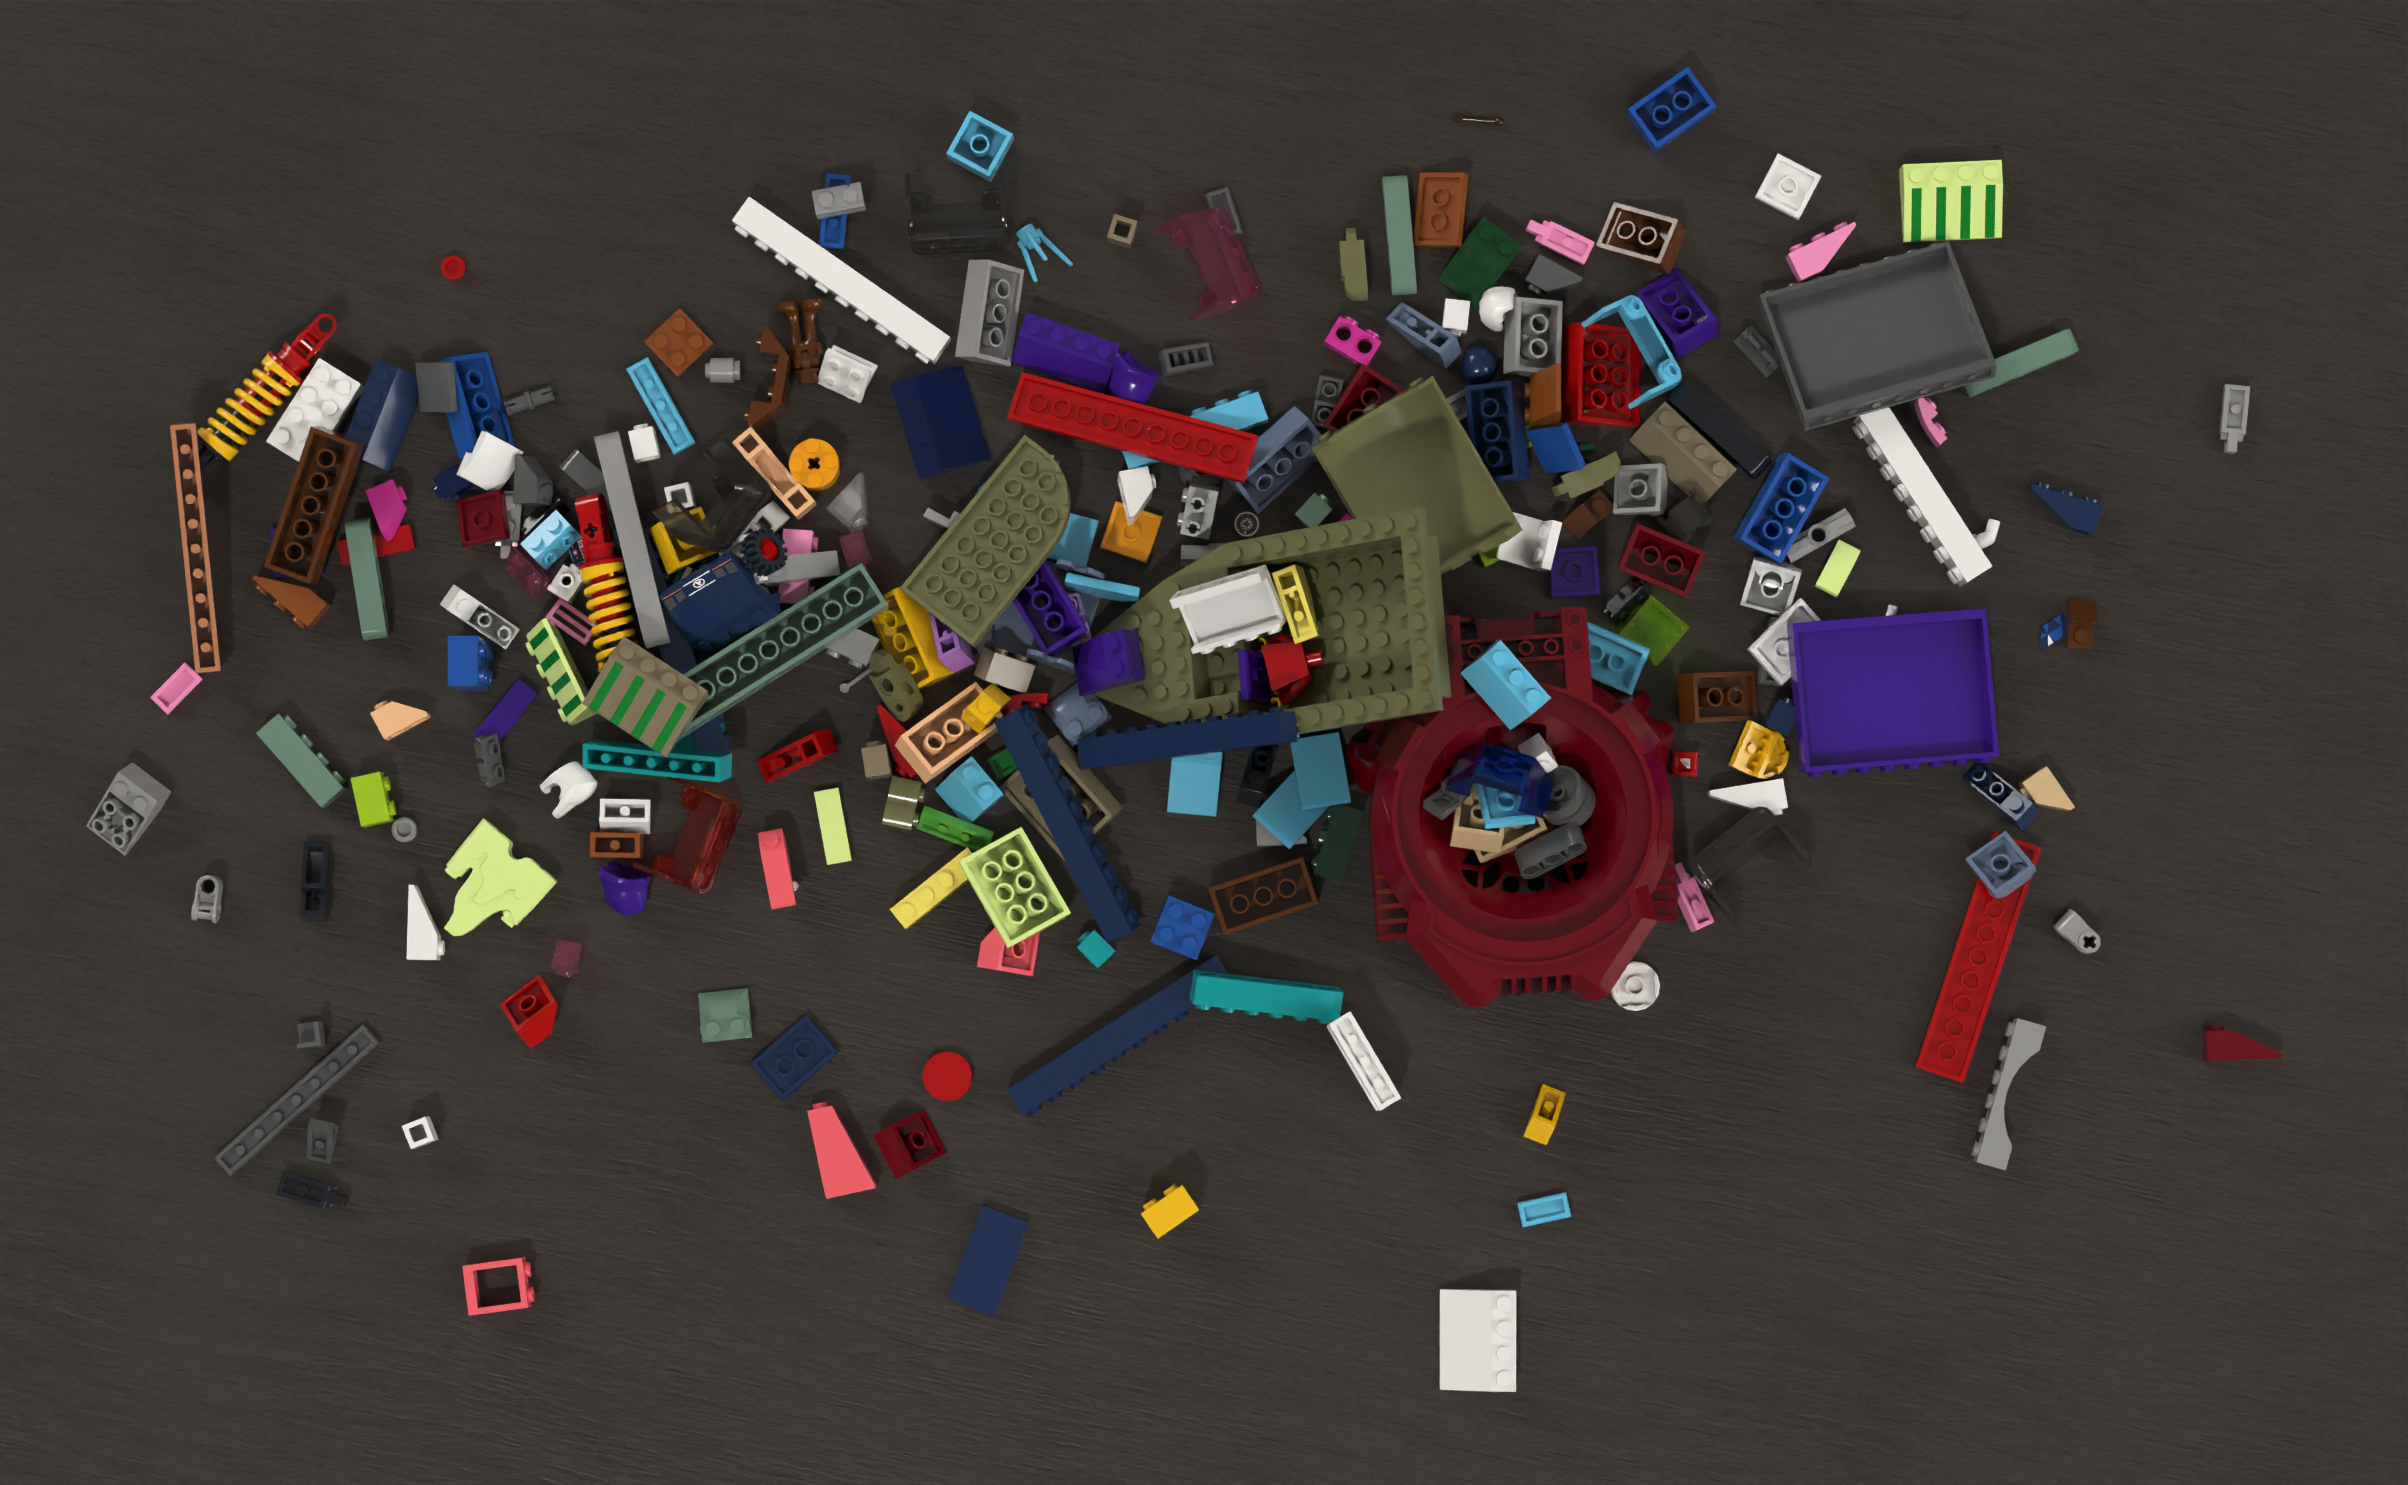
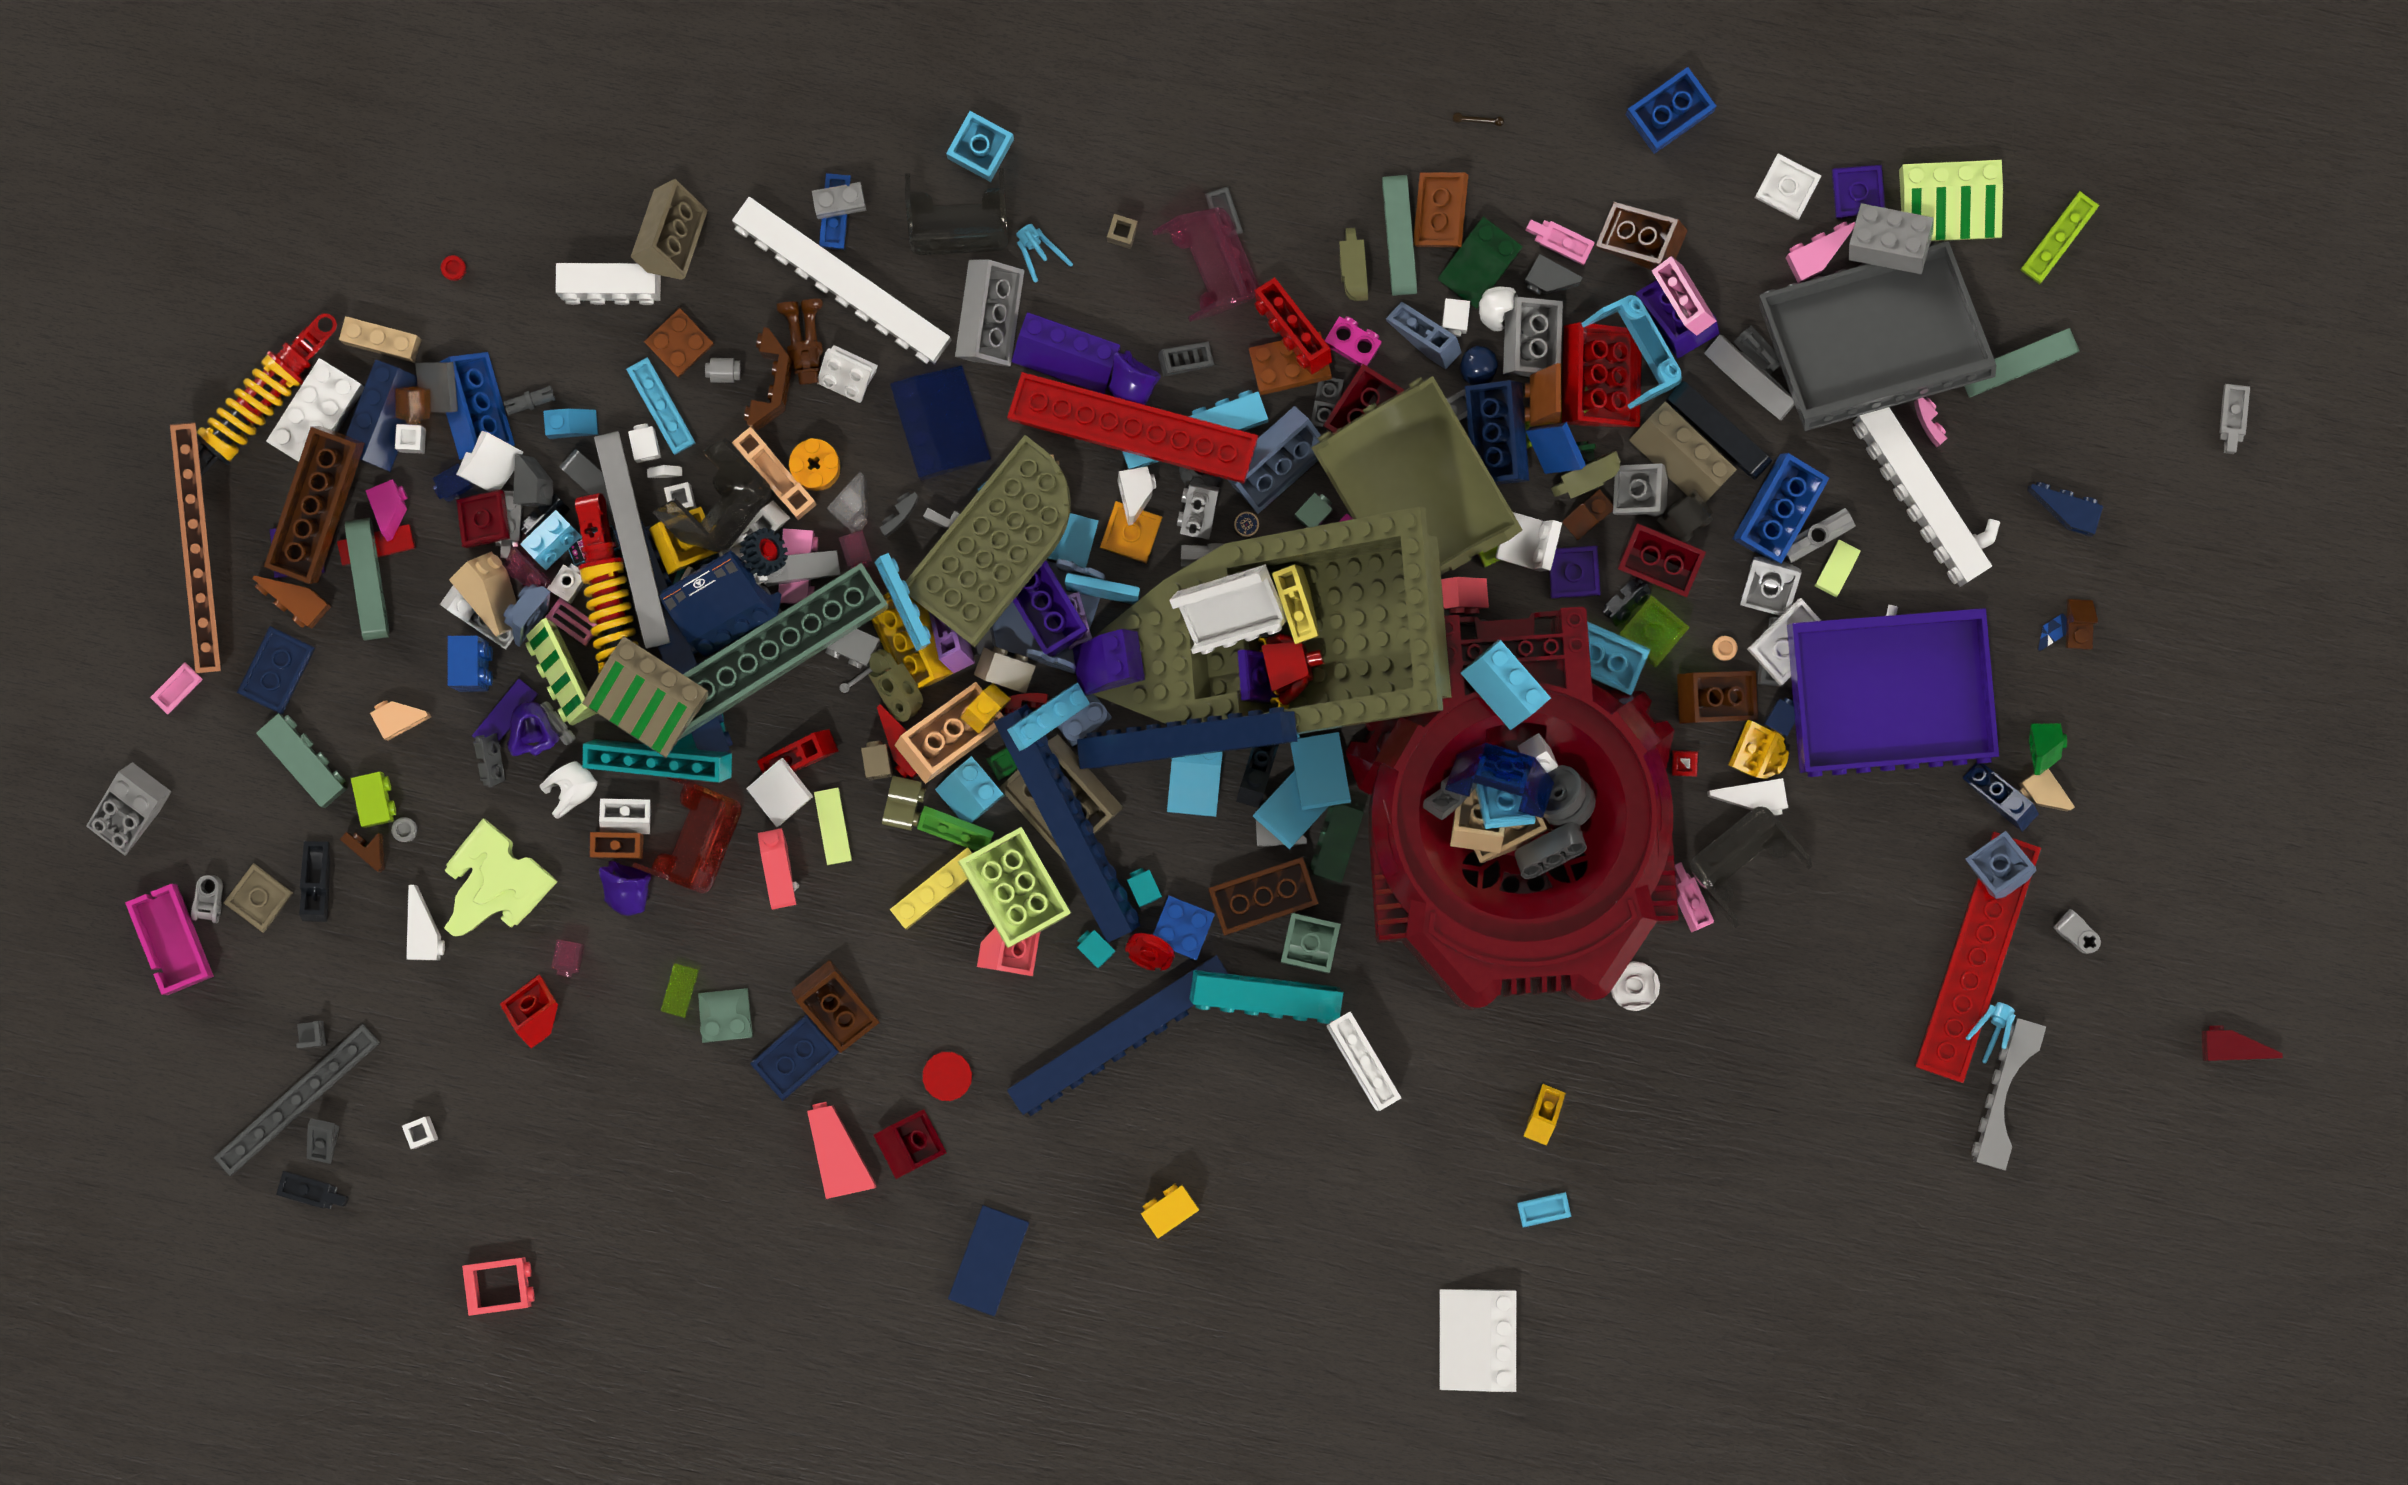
(169, 939): none -> dark pink piece
(258, 897): none -> dark tan tile
(276, 670): none -> dark blue tile
(372, 853): none -> reddish brown slope
(380, 339): none -> tan brick
(410, 438): none -> white panel
(412, 404): none -> clear orange brick
(486, 589): none -> tan slope
(527, 612): none -> sand blue slope
(530, 725): none -> dark purple piece
(558, 725): none -> light grey axle
(570, 423): none -> dark azure slope
(606, 283): none -> white brick
(664, 471): none -> white tile
(669, 231): none -> dark tan slope
(679, 990): none -> clear neon green tile
(779, 792): none -> white tile
(834, 1006): none -> reddish brown slope
(899, 593): none -> medium azure plate
(905, 507): none -> dark grey slope
(1048, 716): none -> medium azure plate
(1143, 887): none -> teal brick
(1149, 951): none -> red tile
(1279, 370): none -> dark orange plate
(1293, 326): none -> red brick
(1310, 943): none -> sand green brick
(1464, 595): none -> coral brick
(1684, 295): none -> bright pink brick
(1724, 648): none -> light nougat tile
(1750, 377): none -> light grey slope
(1855, 187): none -> dark purple tile
(1891, 238): none -> light grey brick
(2001, 1015): none -> medium azure plant
(2046, 745): none -> green slope
(2059, 237): none -> lime tile

